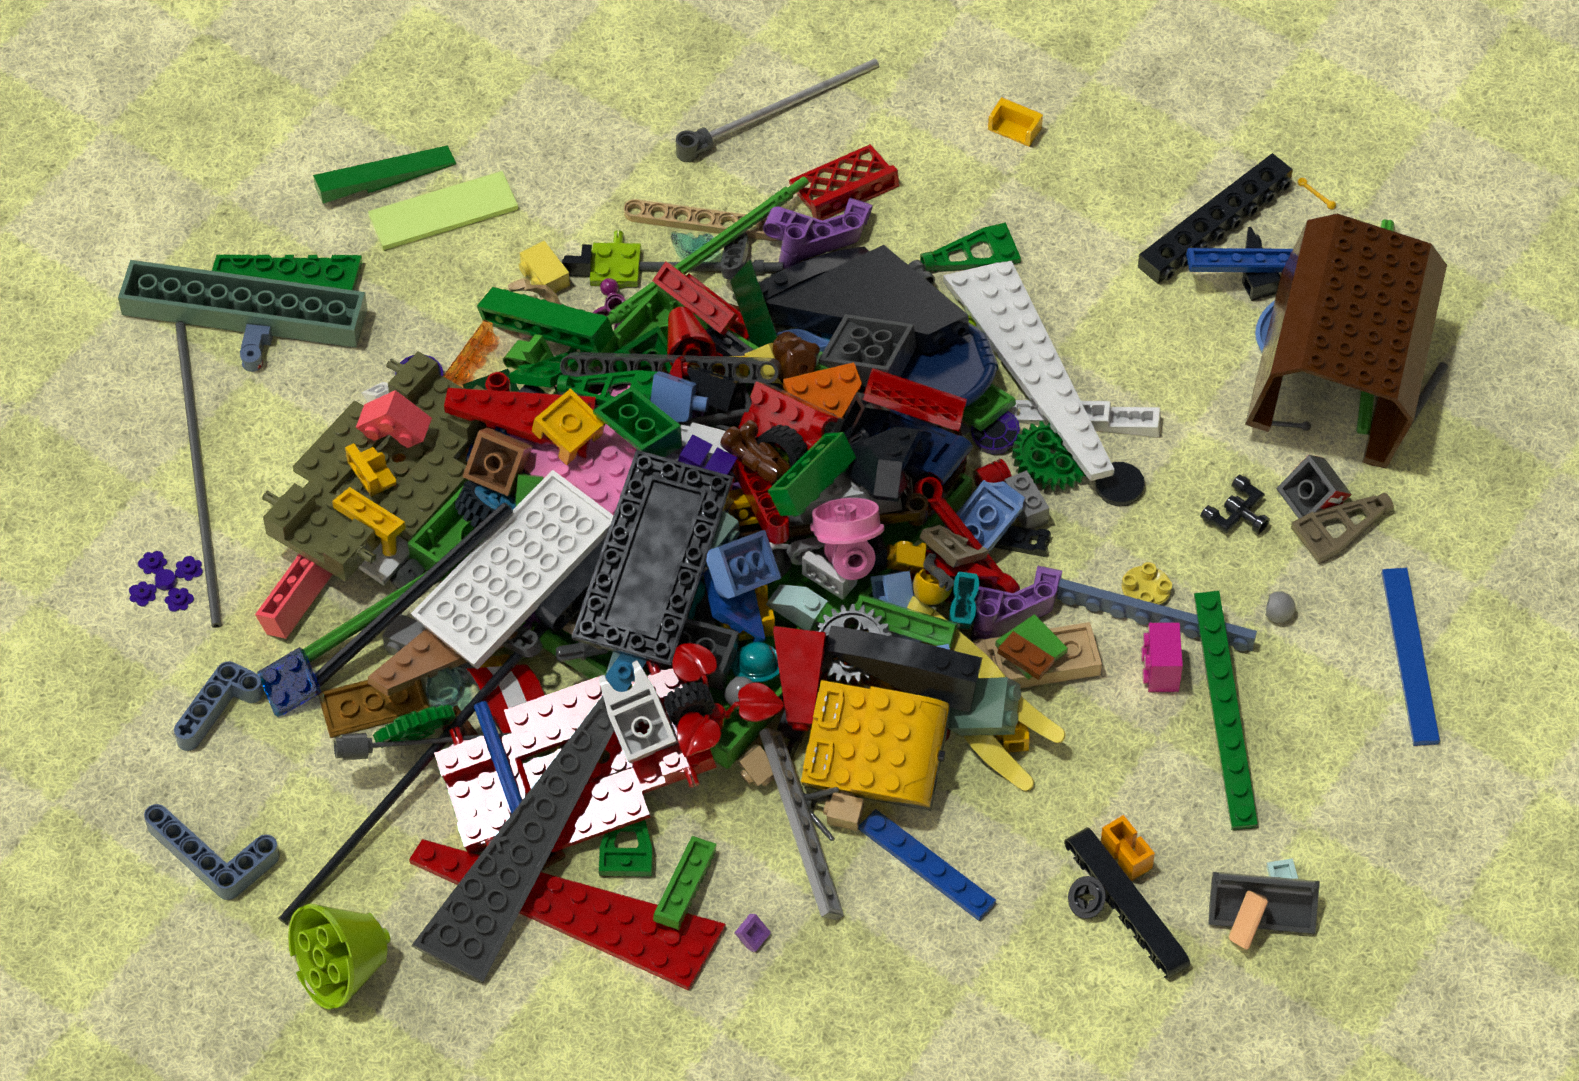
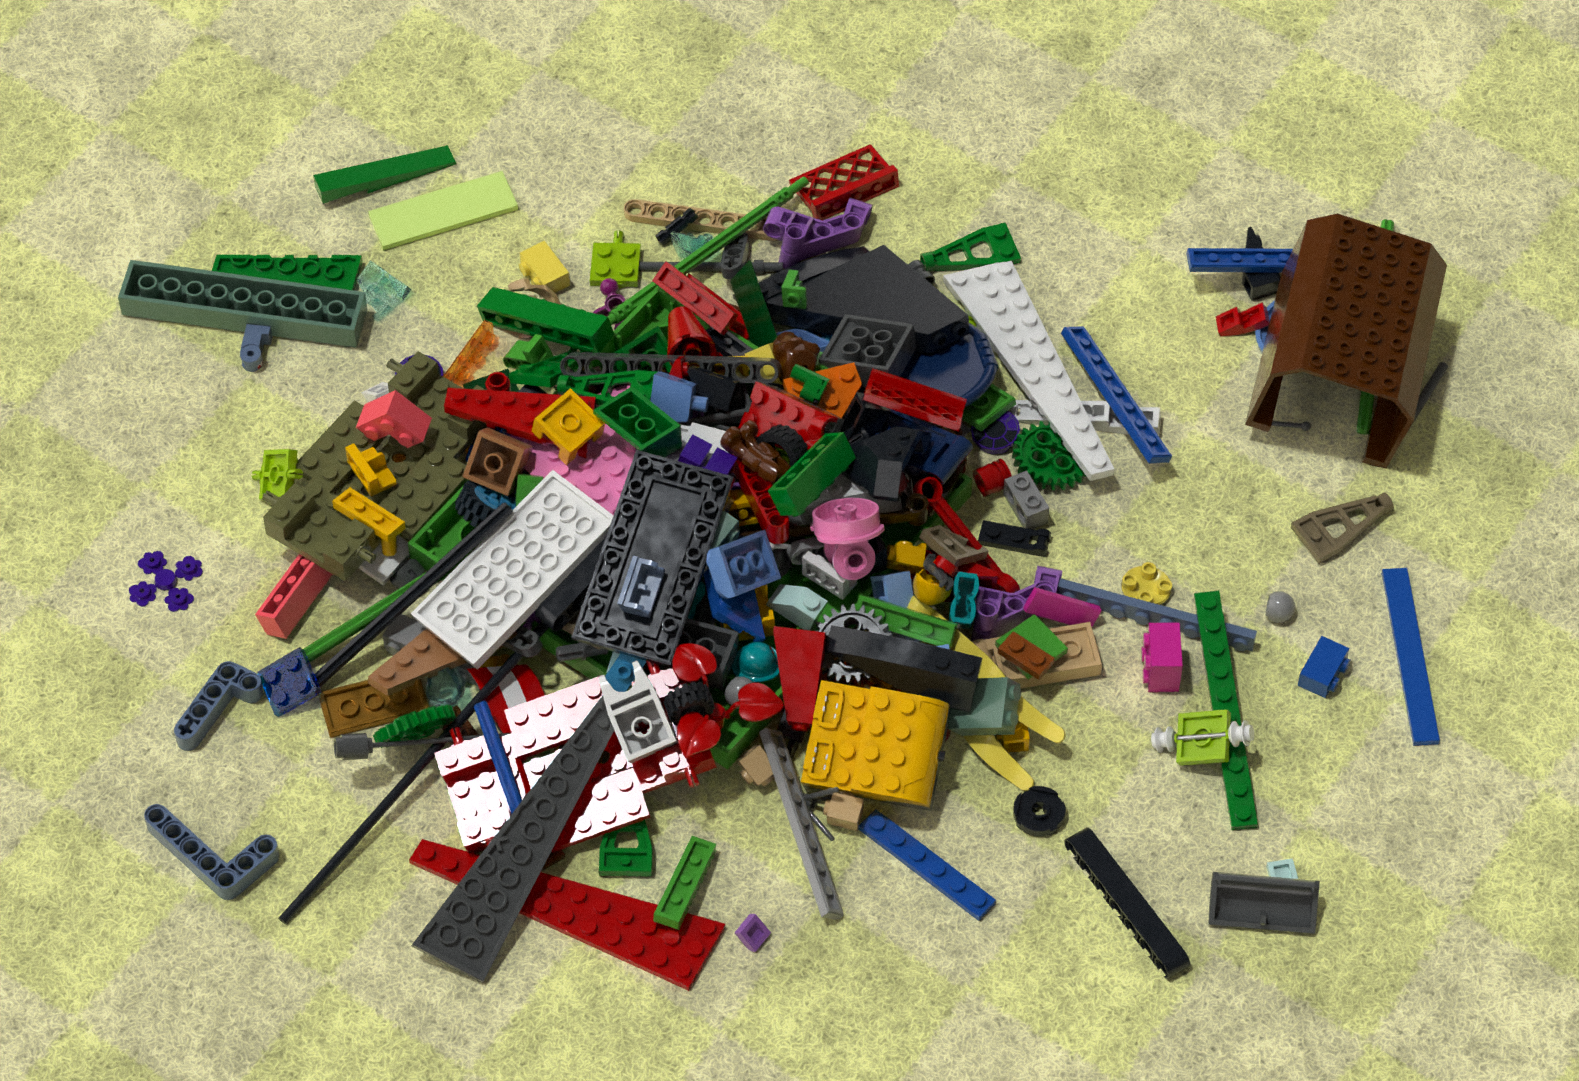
(198, 475): dark grey piece -> none
(277, 471): none -> lime plate
(335, 951): lime cone -> none
(377, 285): none -> clear light blue slope
(579, 264): black panel -> none
(641, 587): none -> sand blue hinge
(677, 225): none -> black axle
(692, 143): flat silver piece -> none
(793, 292): none -> bright green bracket
(814, 383): none -> green piece
(945, 565): none -> red tile
(991, 512): medium blue slope -> none
(1015, 121): yellow panel -> none
(1039, 824): none -> black plate
(1061, 608): none -> dark pink tile
(1084, 886): black gear -> none
(1116, 395): none -> blue tile
(1120, 840): light orange piece -> none
(1122, 487): black tile -> none
(1203, 737): none -> lime plate
(1216, 218): black brick -> none
(1237, 322): none -> red slope
(1238, 508): black piece -> none
(1248, 919): light nougat slope -> none
(1303, 182): yellow hinge -> none
(1313, 487): dark grey slope -> none
(1324, 666): none -> blue brick

